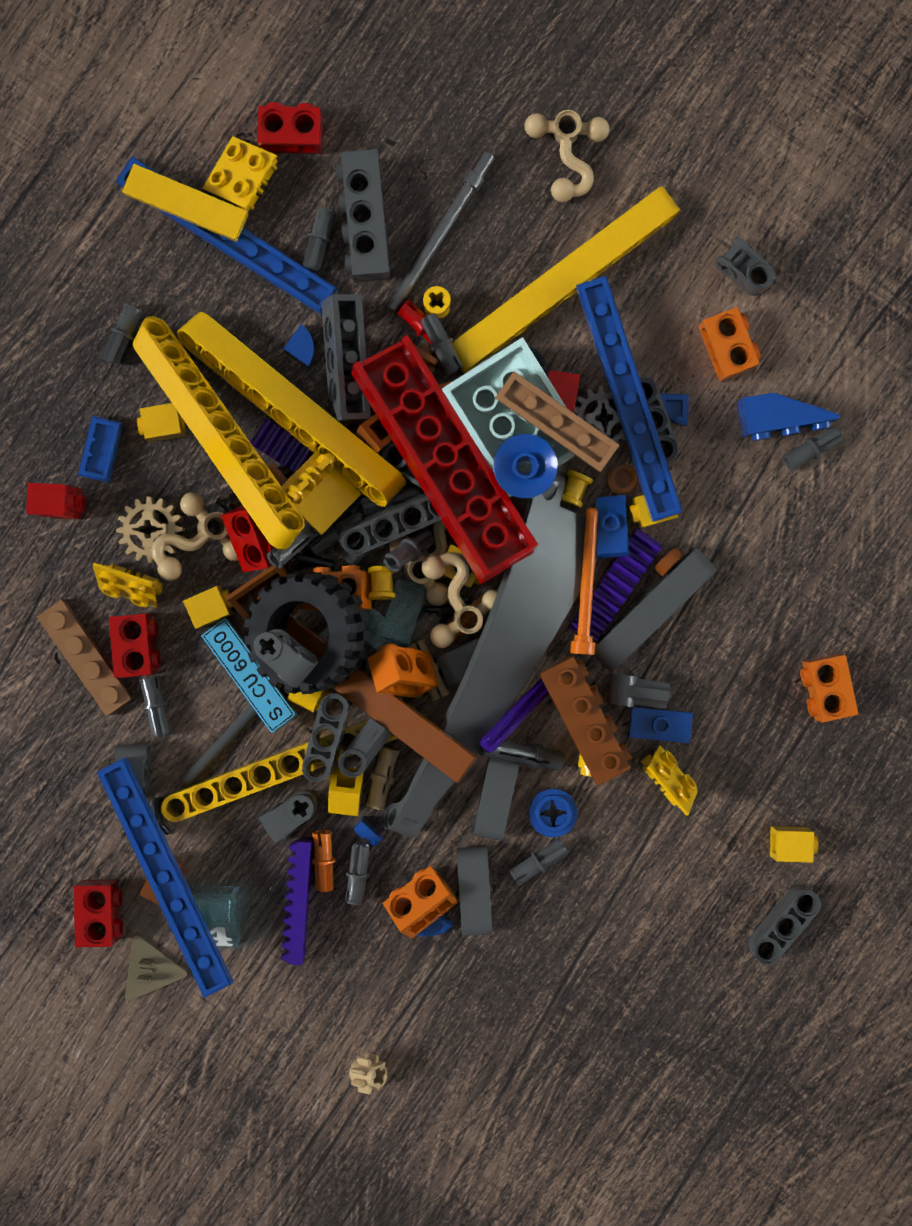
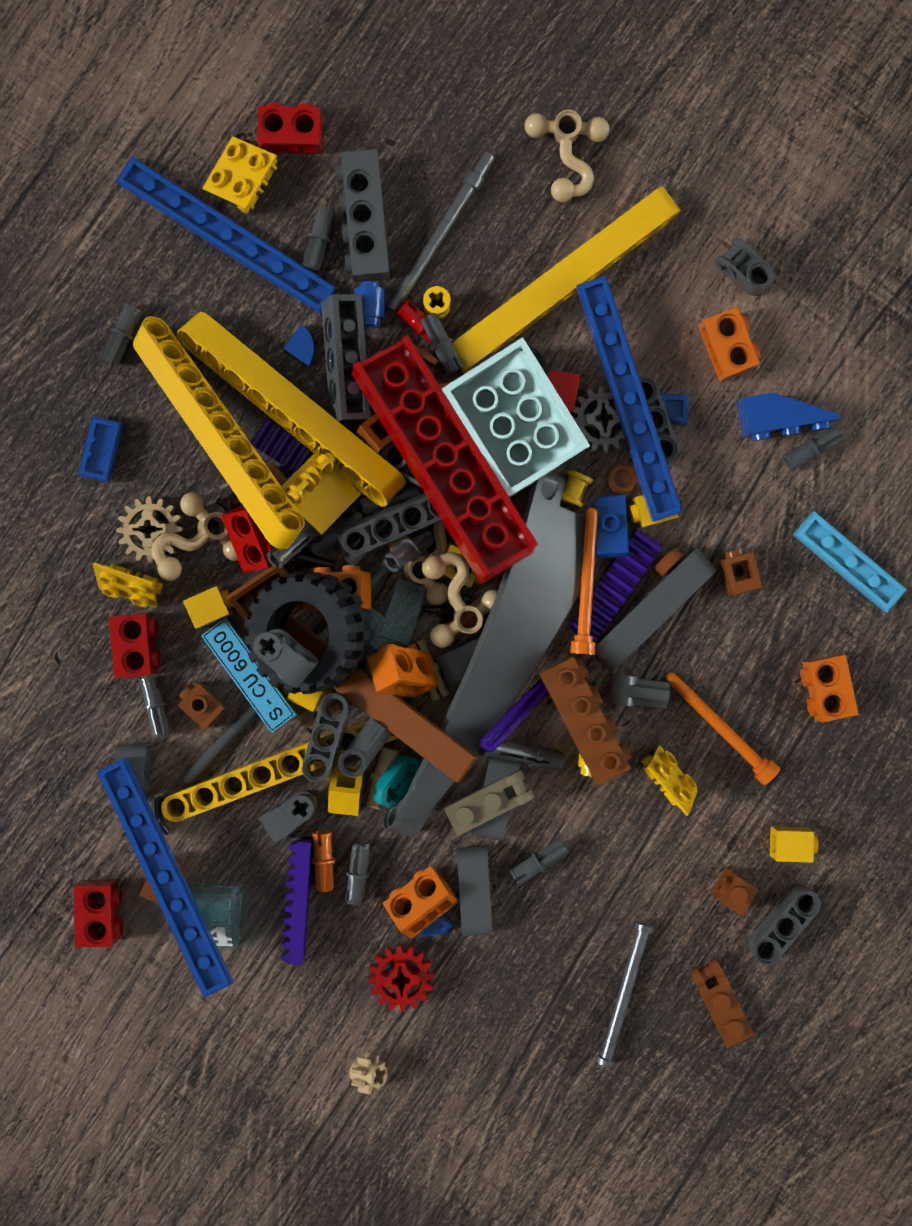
(55, 501): red brick -> none
(84, 657): medium nougat plate -> none
(150, 969): dark tan piece -> none
(161, 423): yellow brick -> none
(185, 202): yellow tile -> none
(213, 704): none -> dark orange brick
(366, 830): blue tile -> none
(373, 303): none -> blue brick
(381, 583): yellow bush -> none
(389, 977): none -> red gear
(396, 781): none -> teal beam
(487, 803): none -> dark tan plate
(525, 448): blue dish -> none
(557, 421): medium nougat plate -> none
(564, 821): blue gear -> none
(606, 1056): none -> flat silver bar
(660, 724): blue plate -> none
(722, 1004): none -> dark orange plate
(734, 891): none -> dark orange brick
(750, 576): none -> dark orange brick
(763, 769): none -> orange piece
(849, 562): none -> medium azure tile

